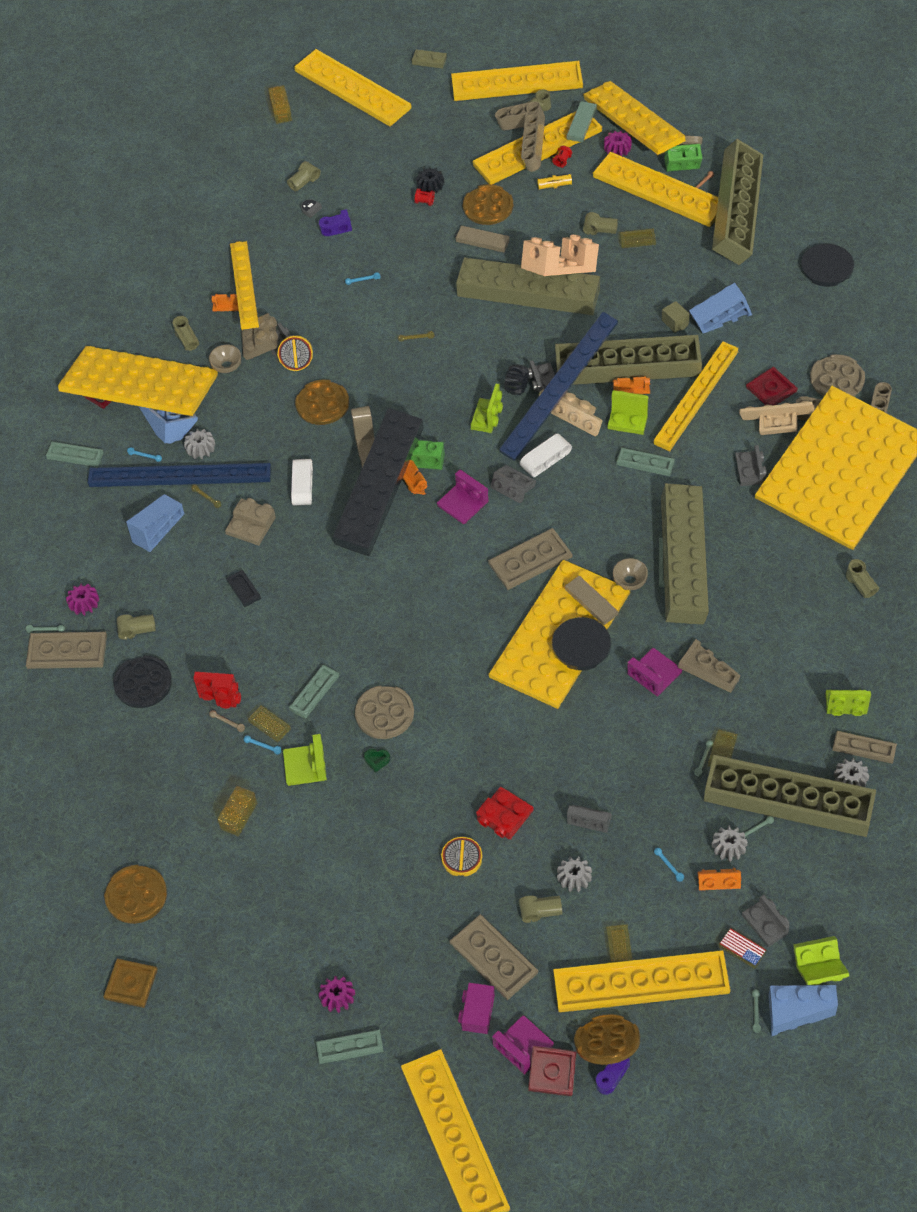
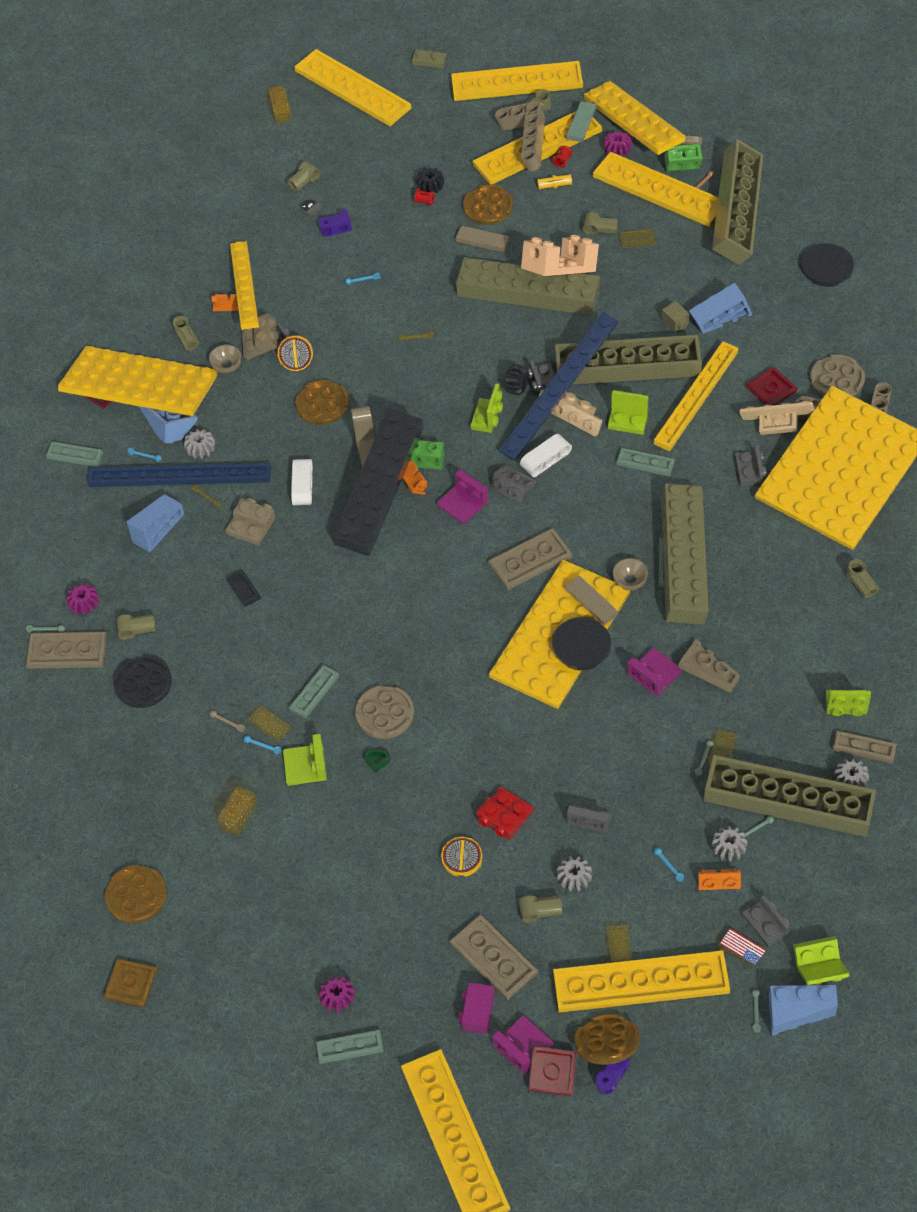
(218, 687): red plate -> none
(638, 385): orange hinge -> none

